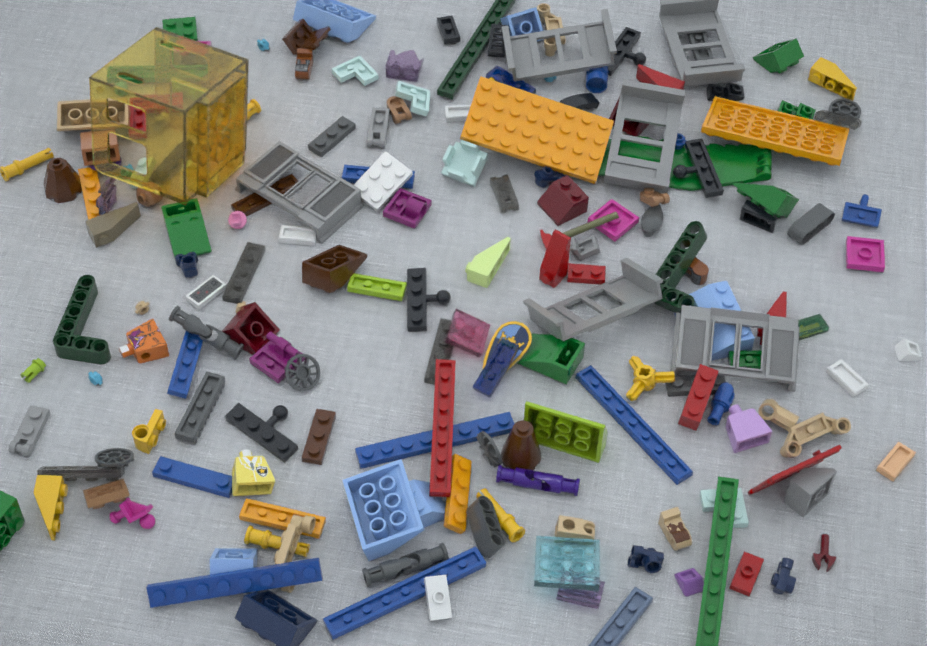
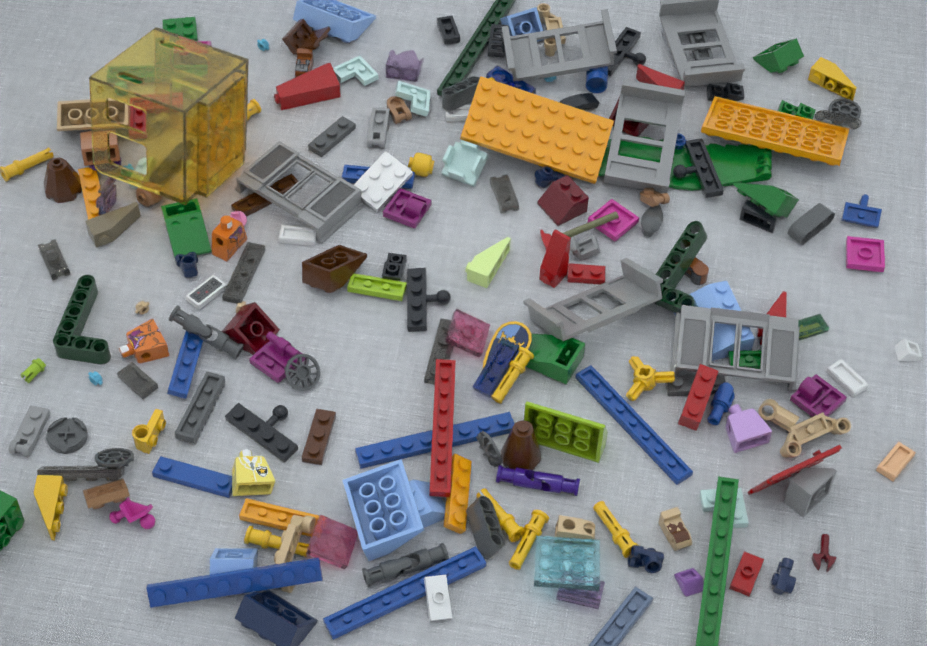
(53, 260): none -> clear smoke plate
(67, 435): none -> dark grey tile
(137, 380): none -> clear smoke plate
(227, 237): none -> orange torso
(308, 88): none -> red slope
(332, 542): none -> clear pink plate
(394, 266): none -> black slope
(421, 164): none -> yellow head
(459, 93): none -> dark grey beam
(516, 368): none -> yellow pin
(532, 530): none -> yellow pin
(620, 536): none -> yellow pin
(817, 396): none -> magenta plate

